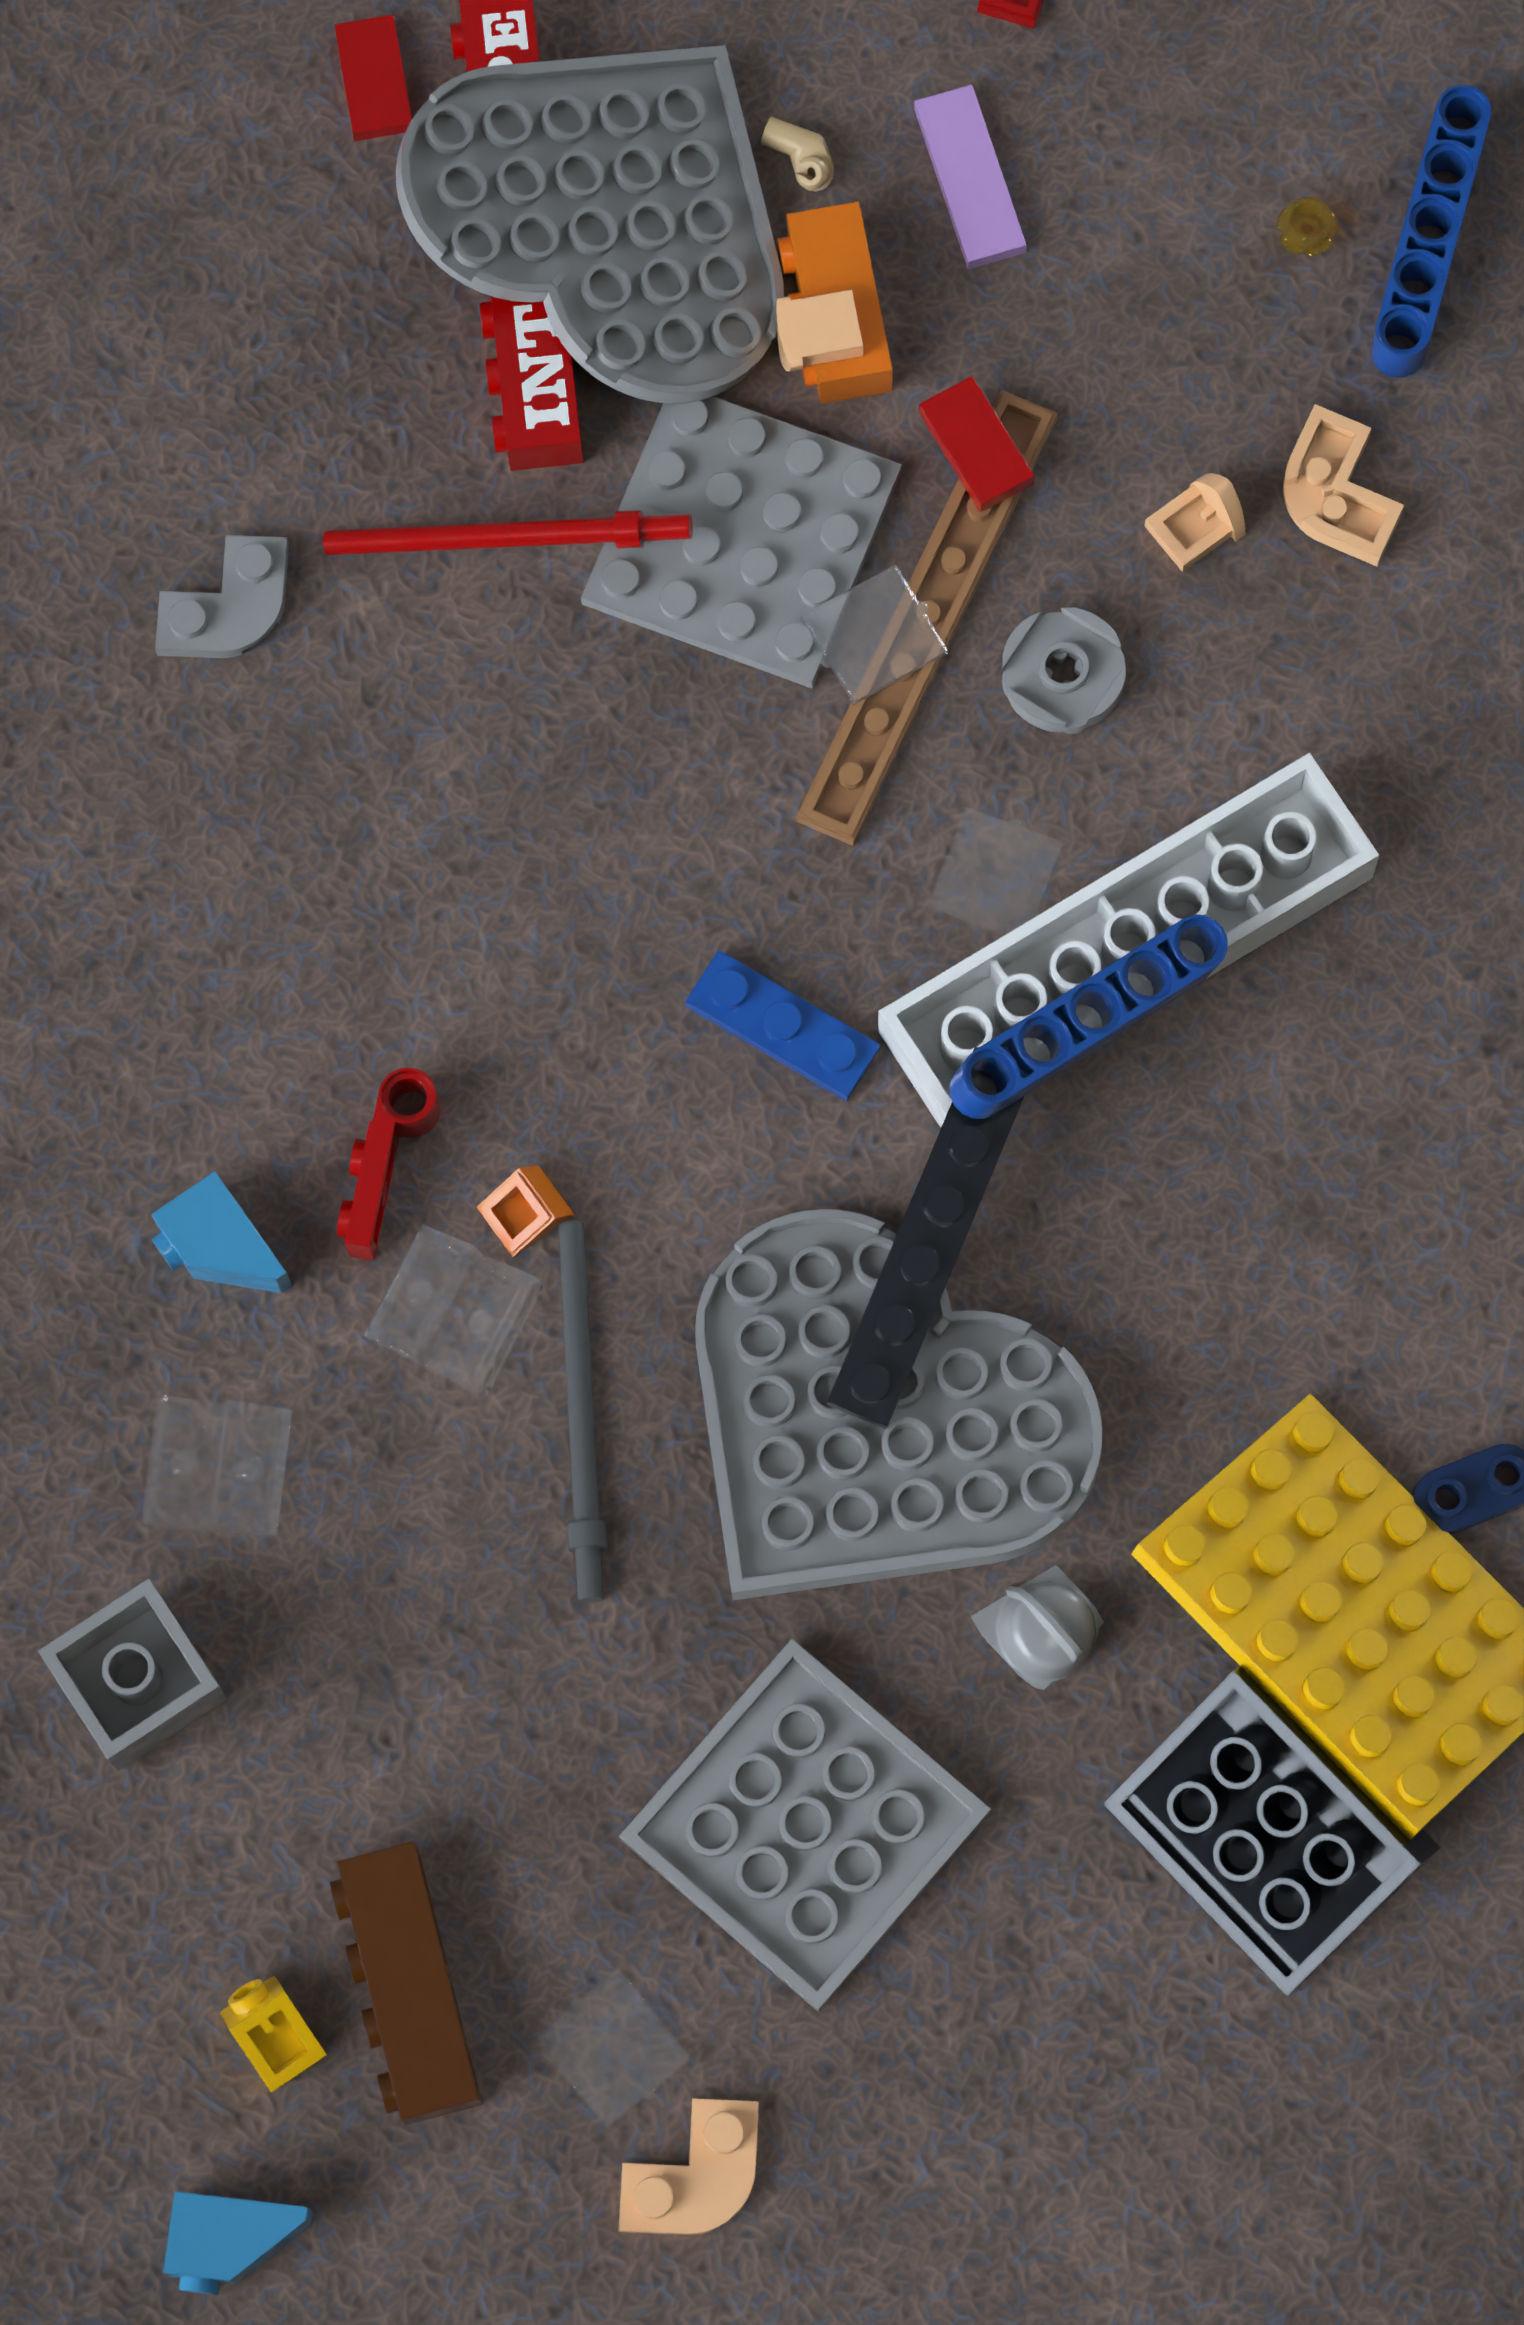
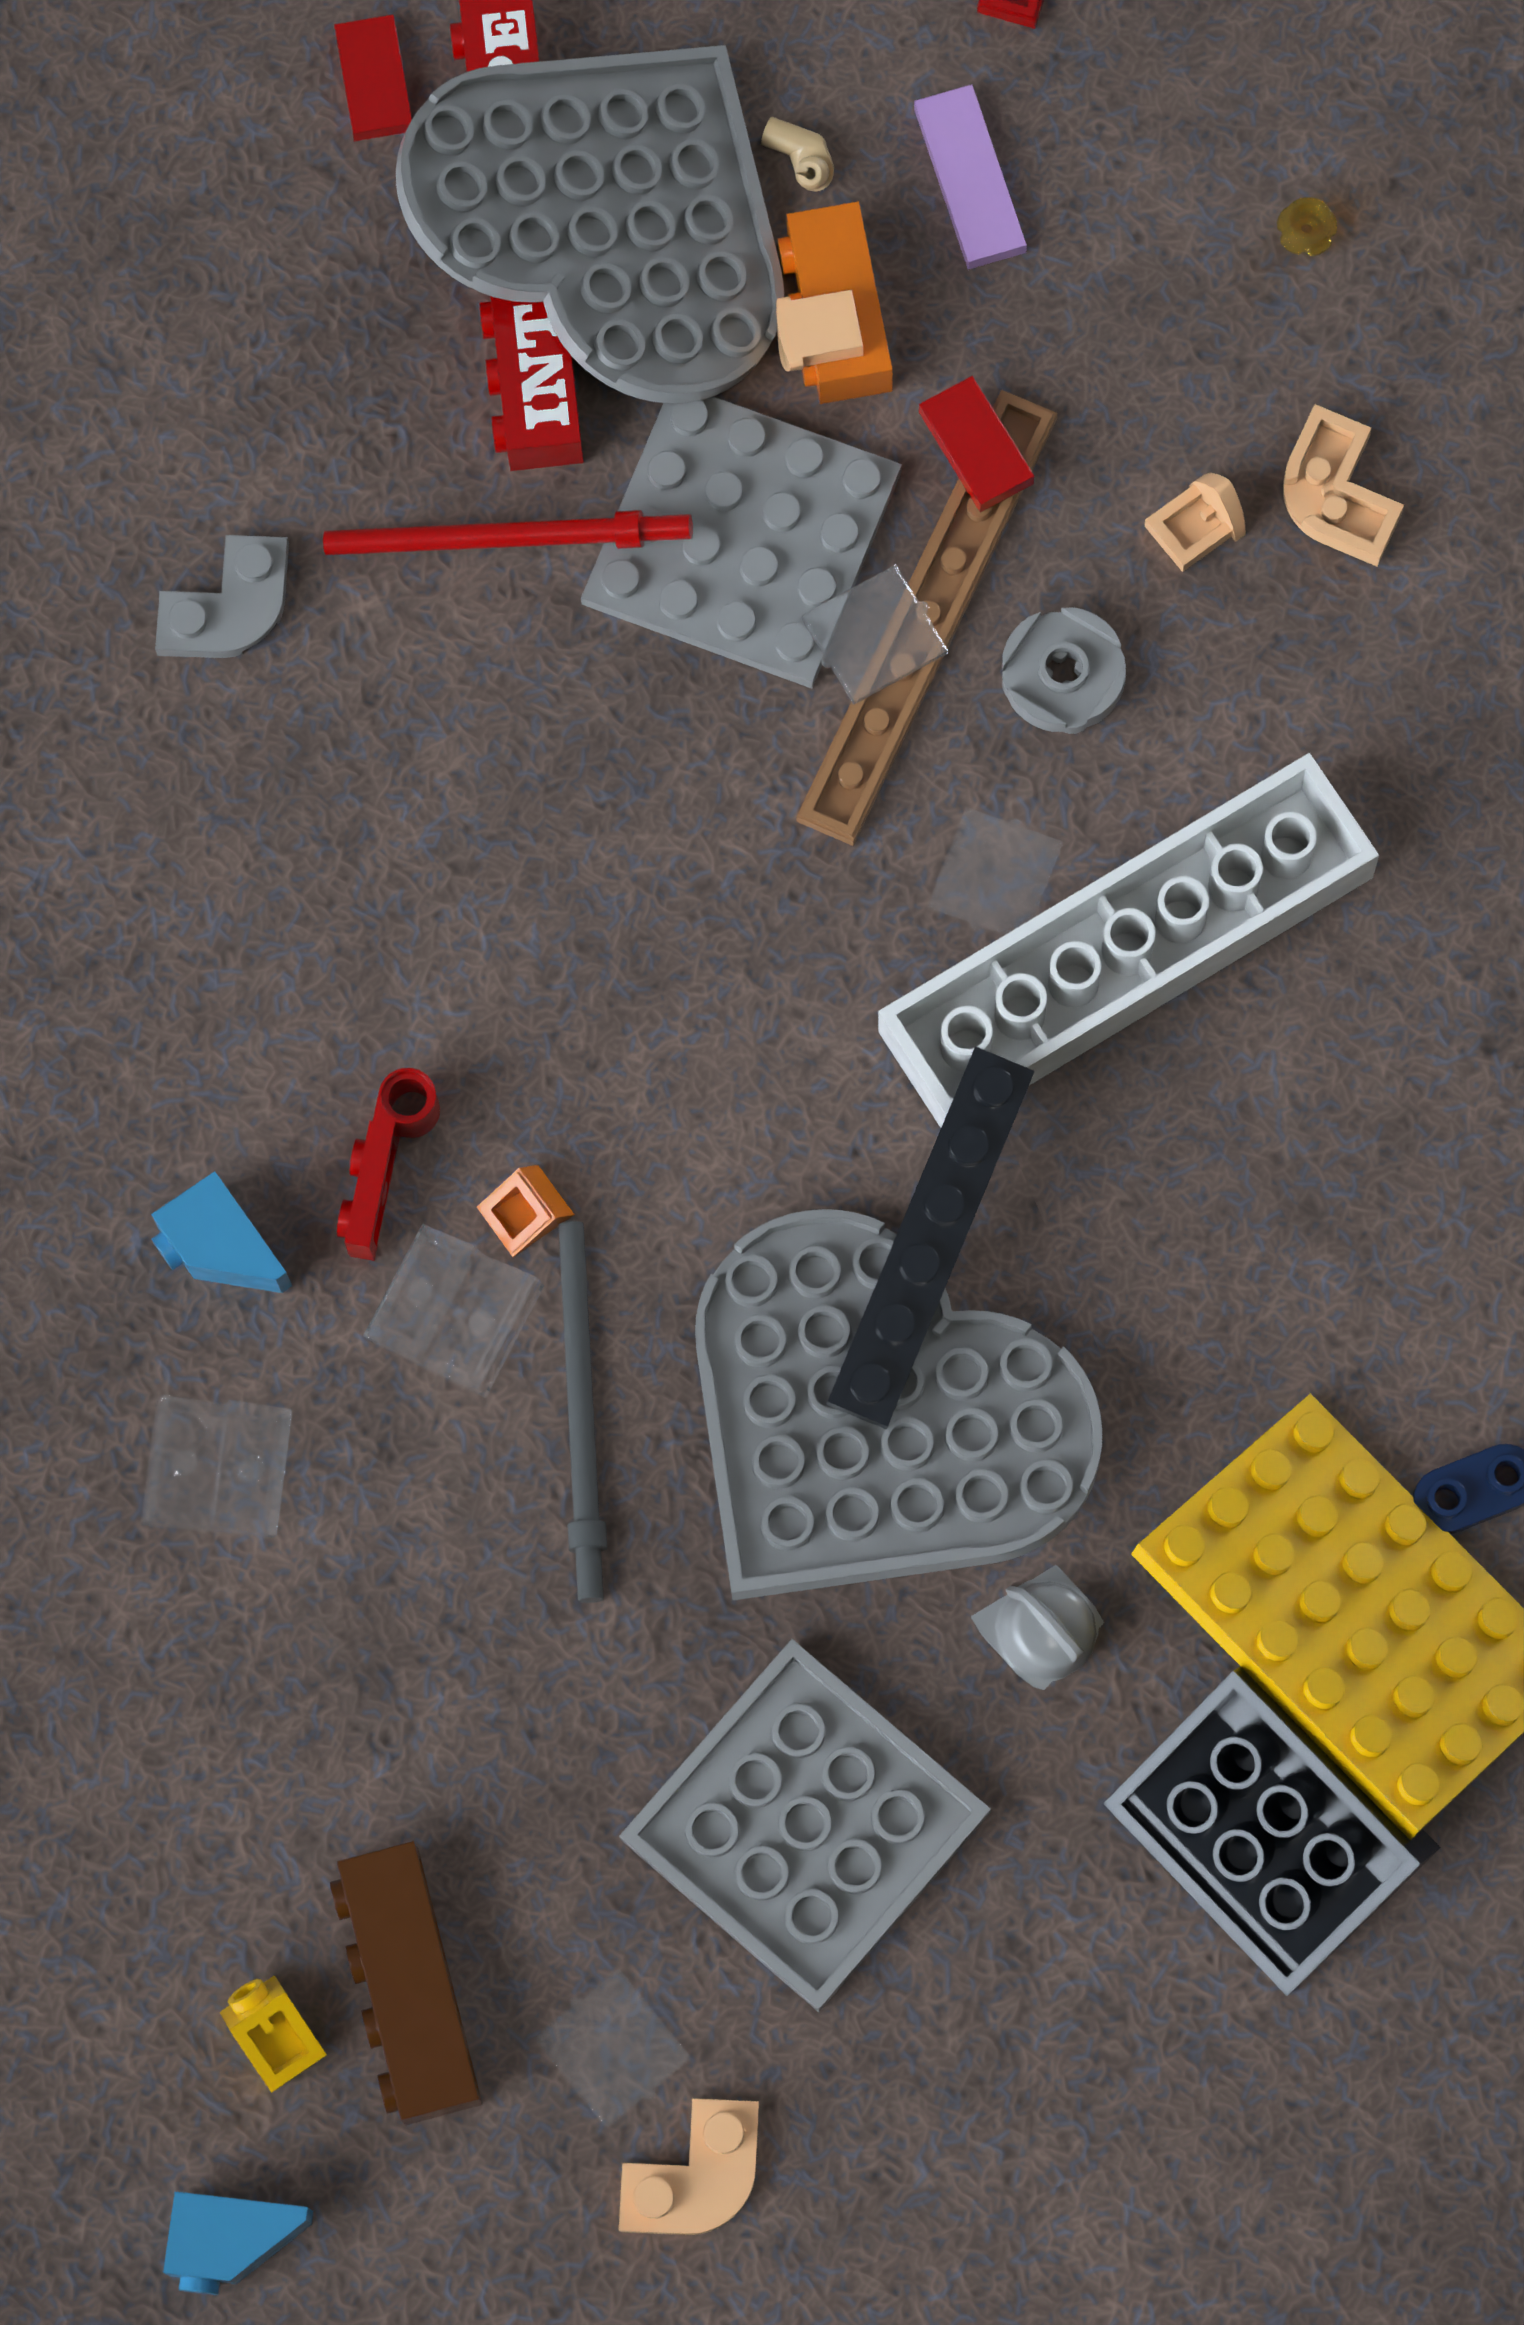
(132, 1675): light grey brick -> none
(782, 1025): blue plate -> none
(1109, 996): blue beam -> none
(1436, 206): blue beam -> none

